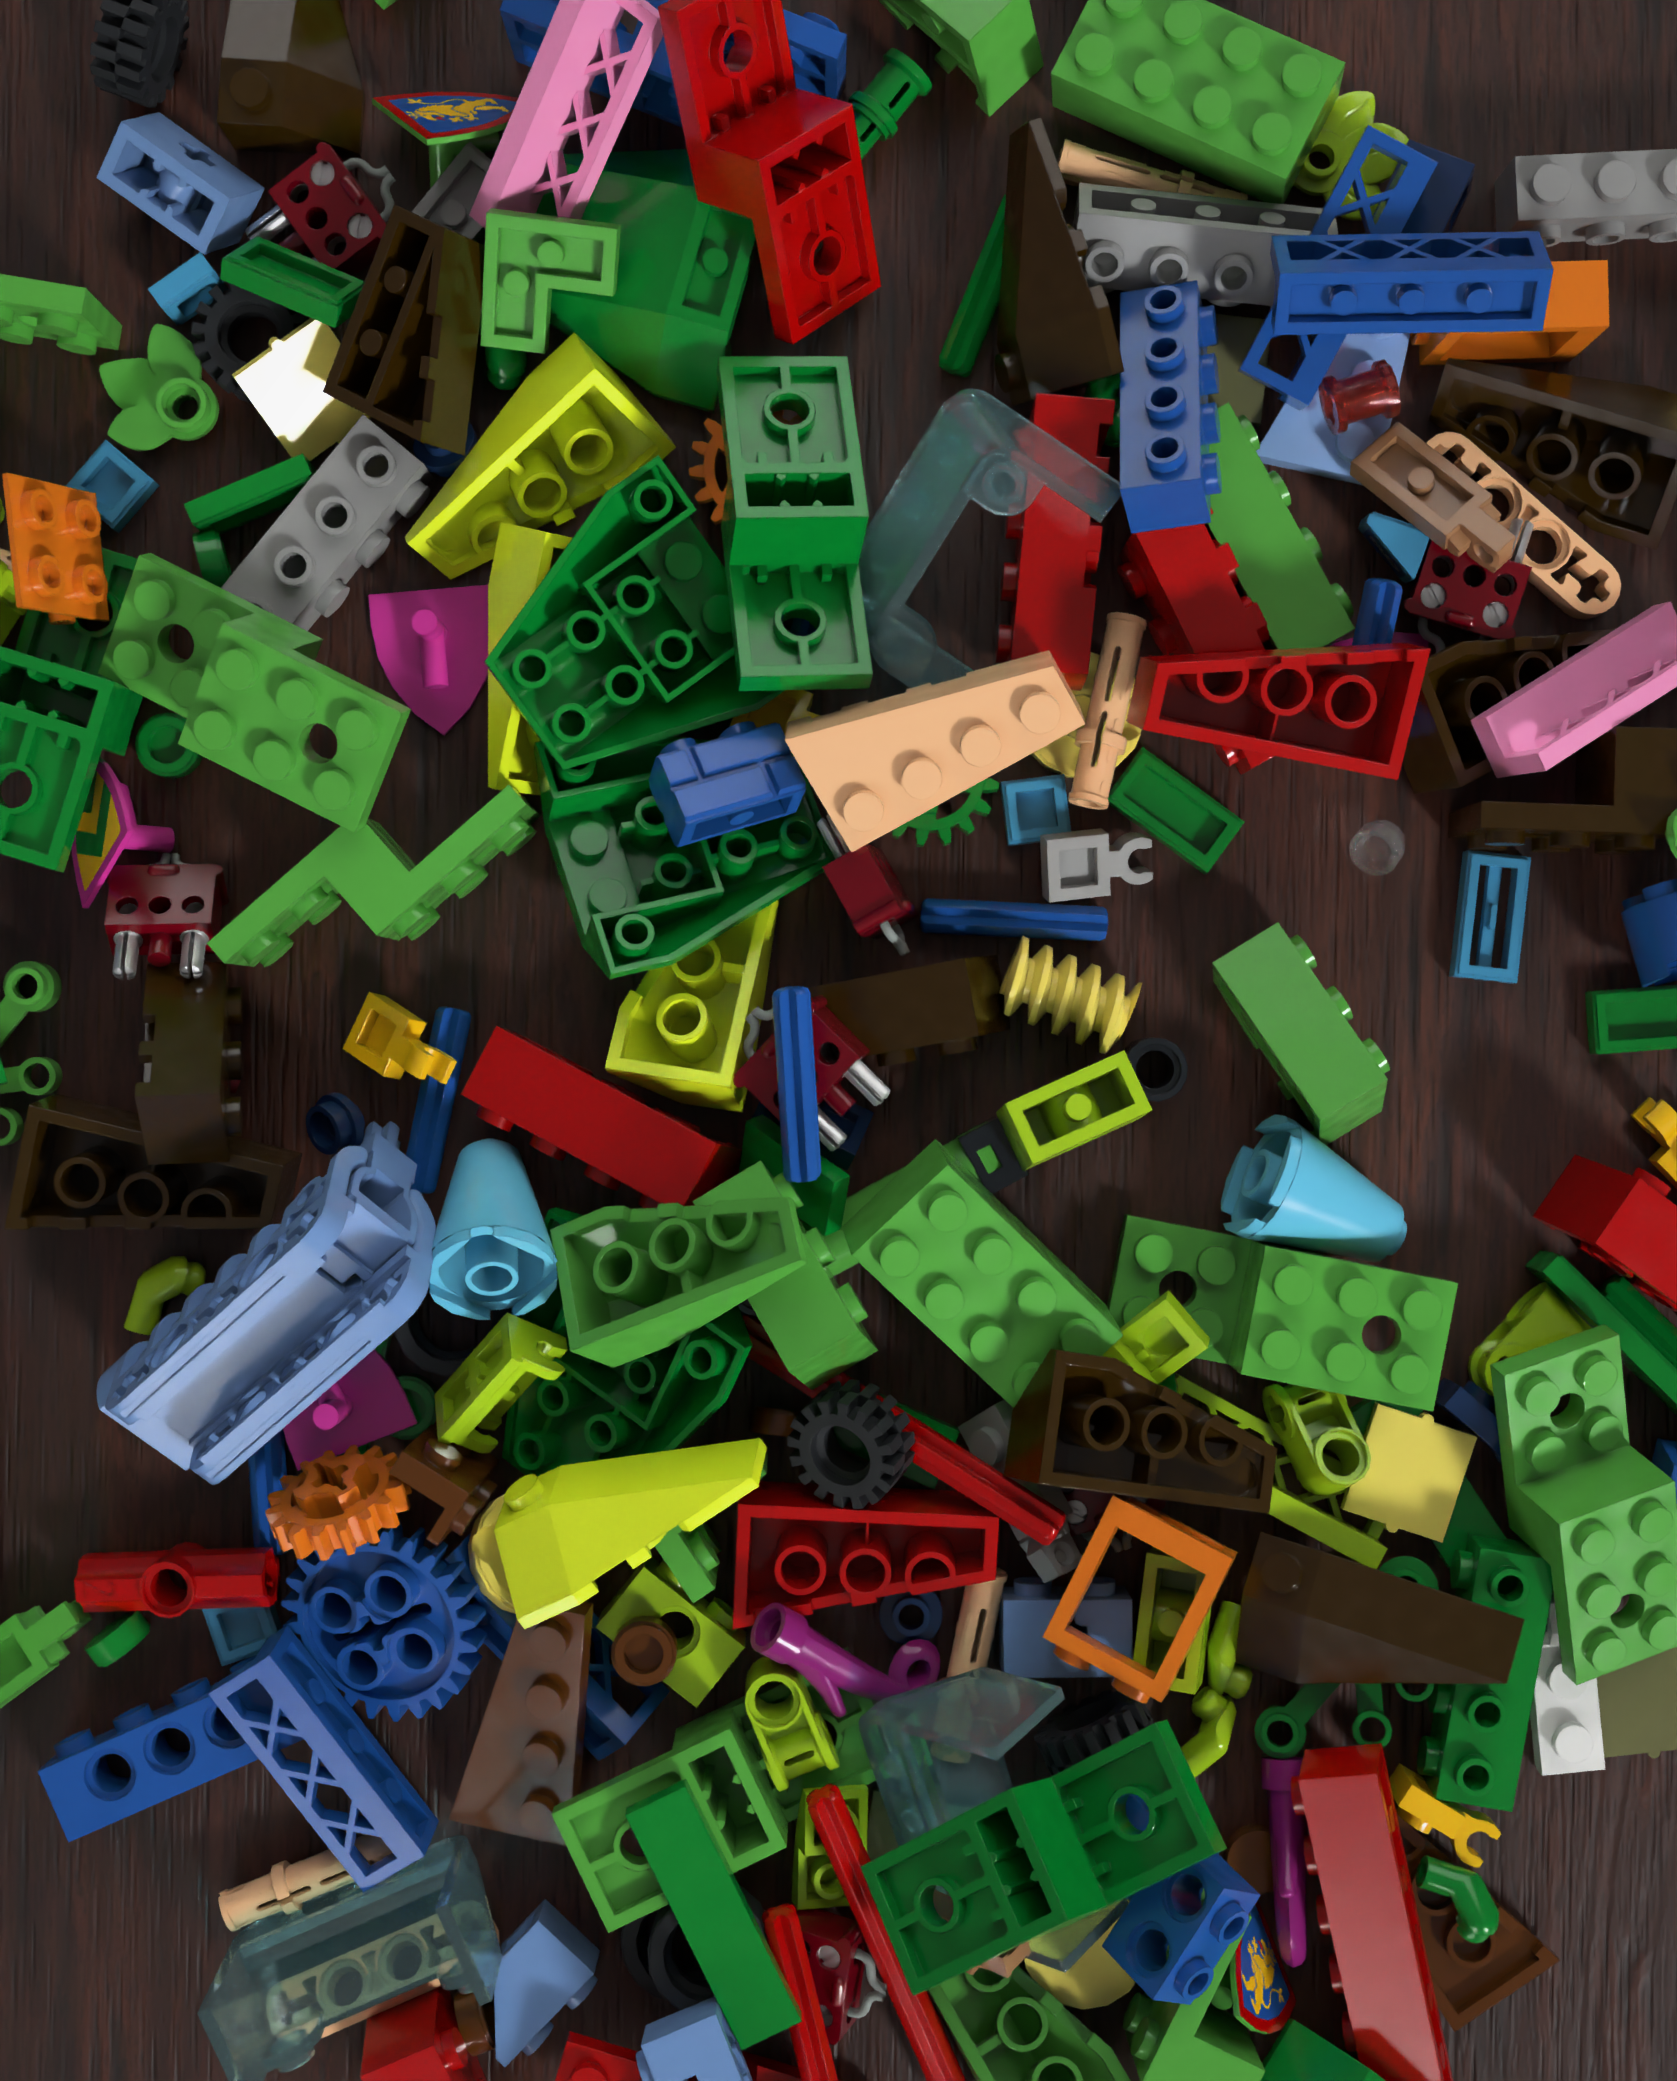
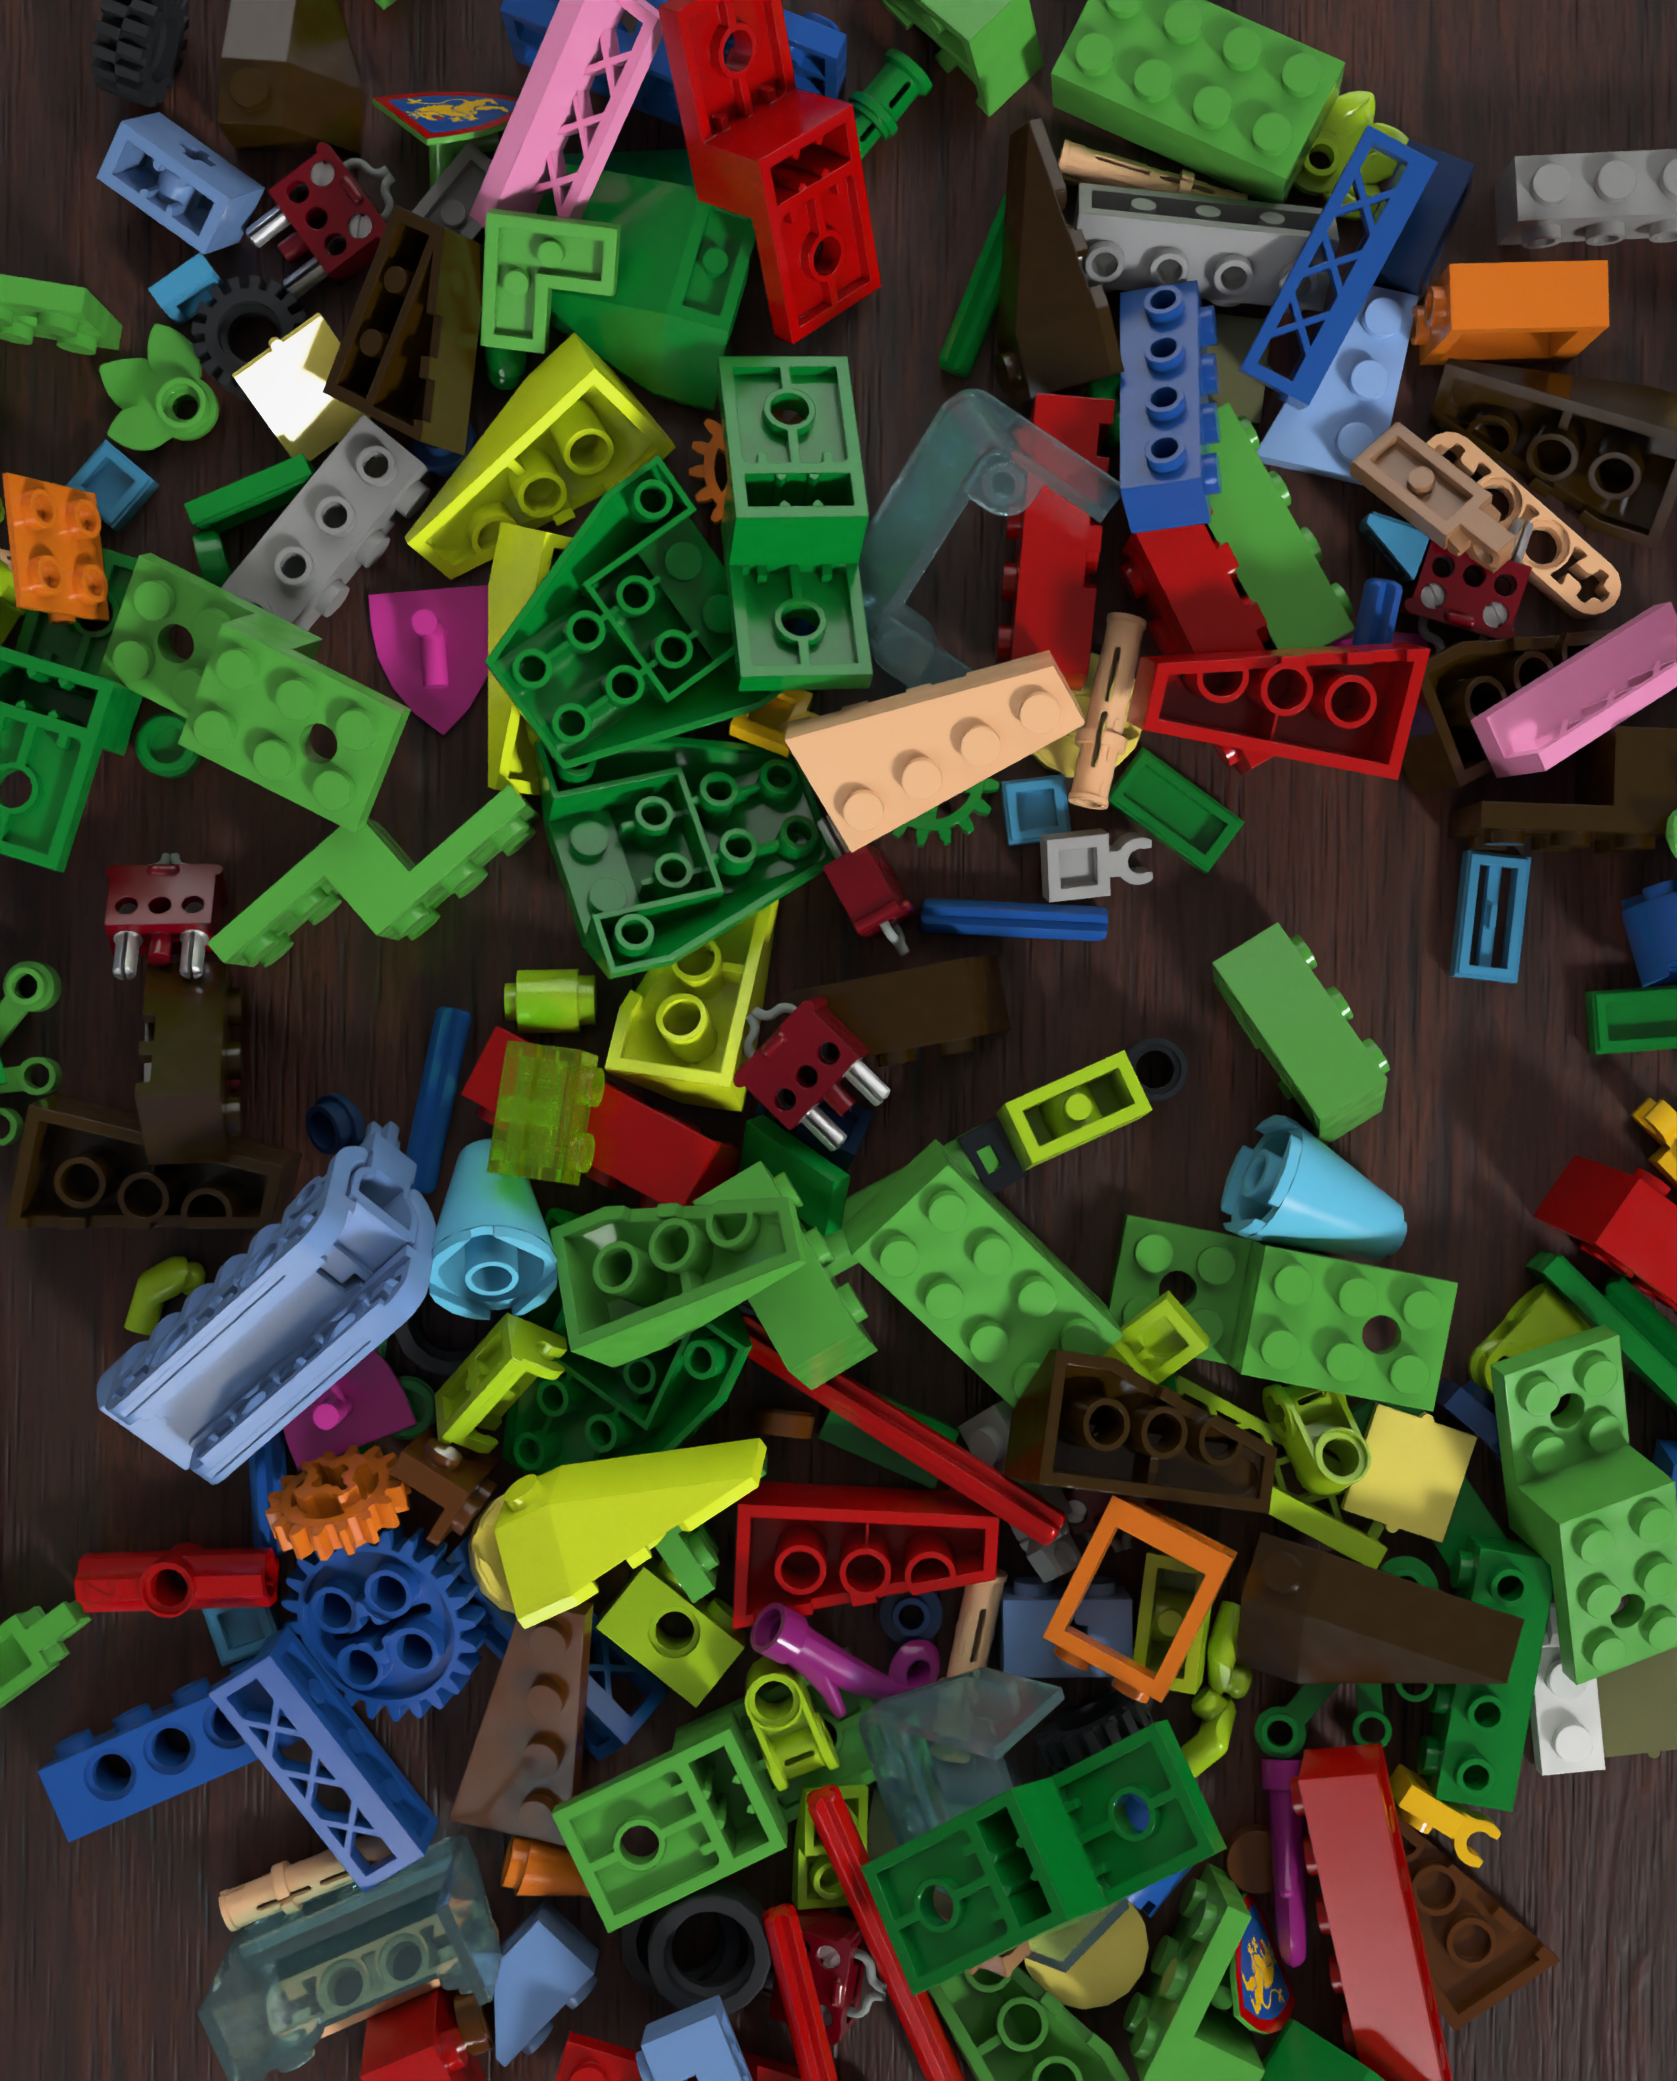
(107, 829): shield -> none
(118, 1638): green tile -> none
(292, 281): green tile -> none
(389, 1042): yellow plate -> none
(540, 1869): none -> orange cone
(545, 1113): none -> clear neon green brick
(551, 1001): none -> lime brick
(644, 1651): reddish brown tile -> none
(713, 1914): green tile -> none
(726, 782): blue brick -> none
(796, 1083): blue axle -> none
(830, 1464): black tyre -> none
(1068, 996): light yellow piece -> none
(1195, 1933): blue brick -> none
(1359, 397): clear red bush -> none
(1377, 847): clear hinge -> none
(1410, 283): blue fence -> none
(1475, 1907): green arm -> none

